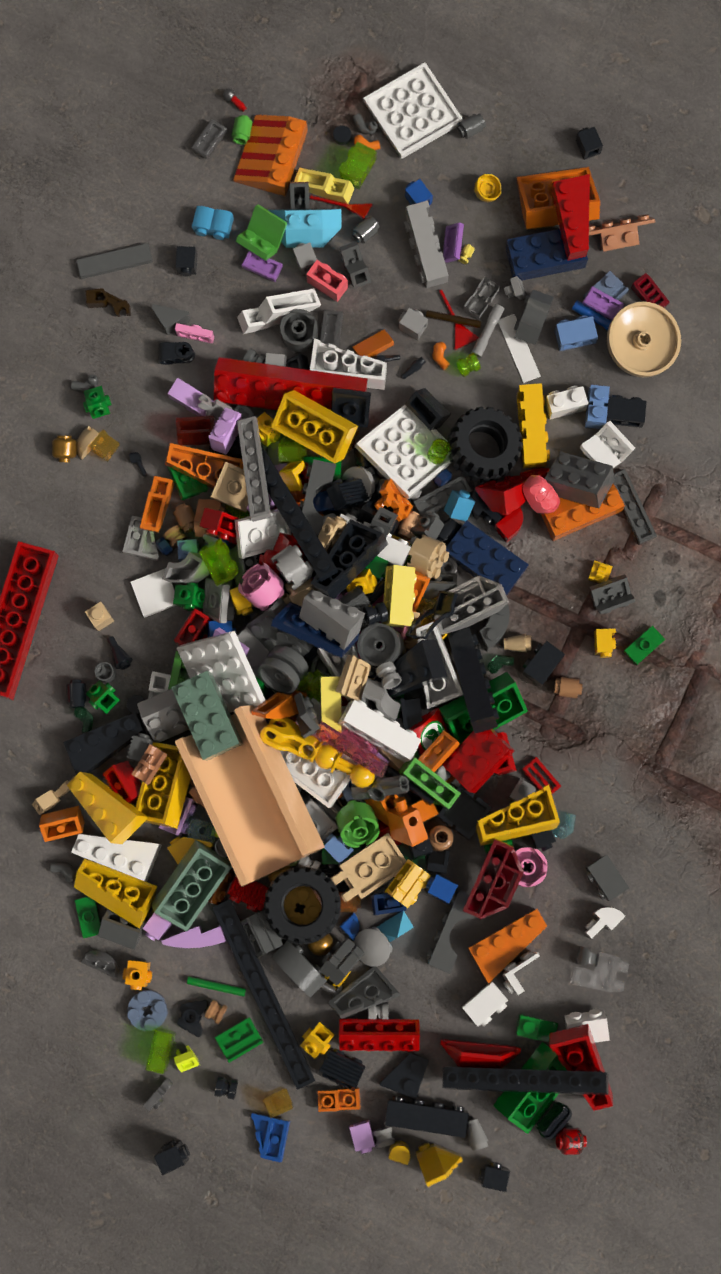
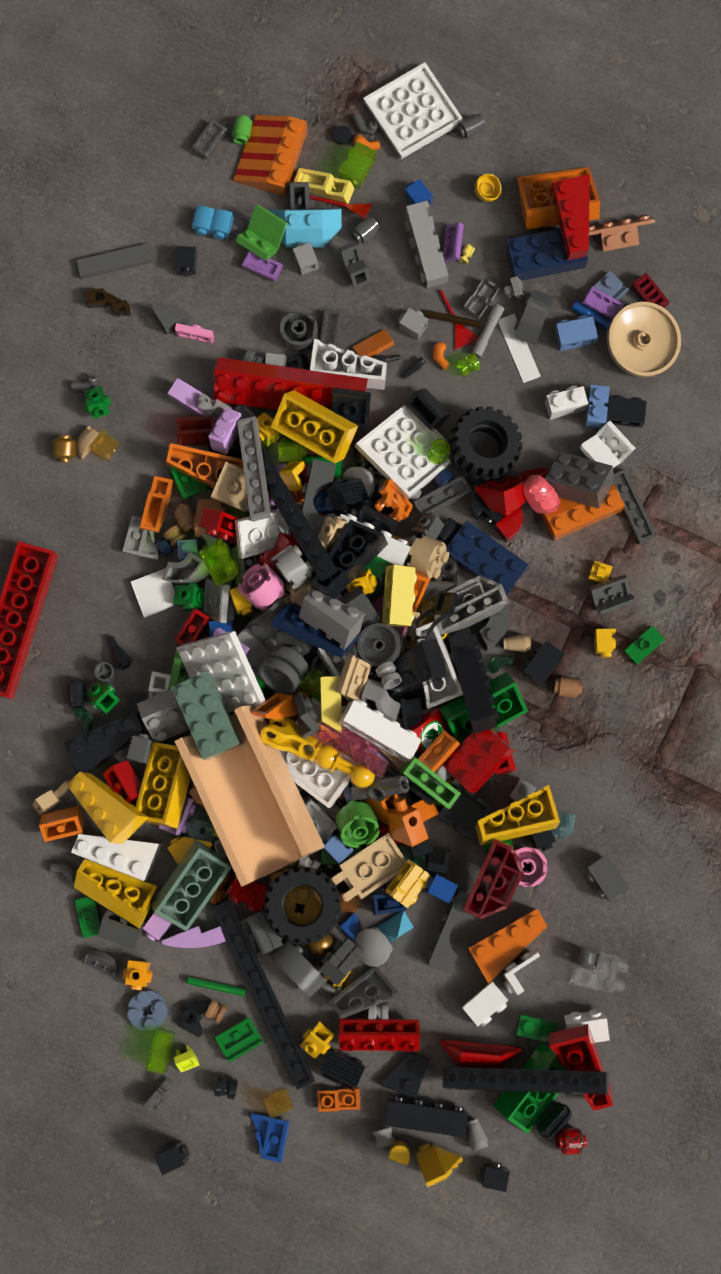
(99, 616): tan brick -> none
(136, 458): black hand -> none
(149, 764): nougat hips -> none
(173, 352): black piece -> none
(229, 95): piece -> none
(275, 308): white slope -> none
(327, 280): coral brick -> none
(362, 1136): lavender brick -> none
(375, 613): black wheel -> none
(382, 526): dark grey brick -> none
(406, 525): light nougat brick -> none
(446, 835): medium nougat head -> none
(459, 505): dark azure brick -> none
(532, 425): yellow wedge -> none
(544, 769): red tile -> none
(589, 142): black brick -> none
(606, 917): white brick -> none

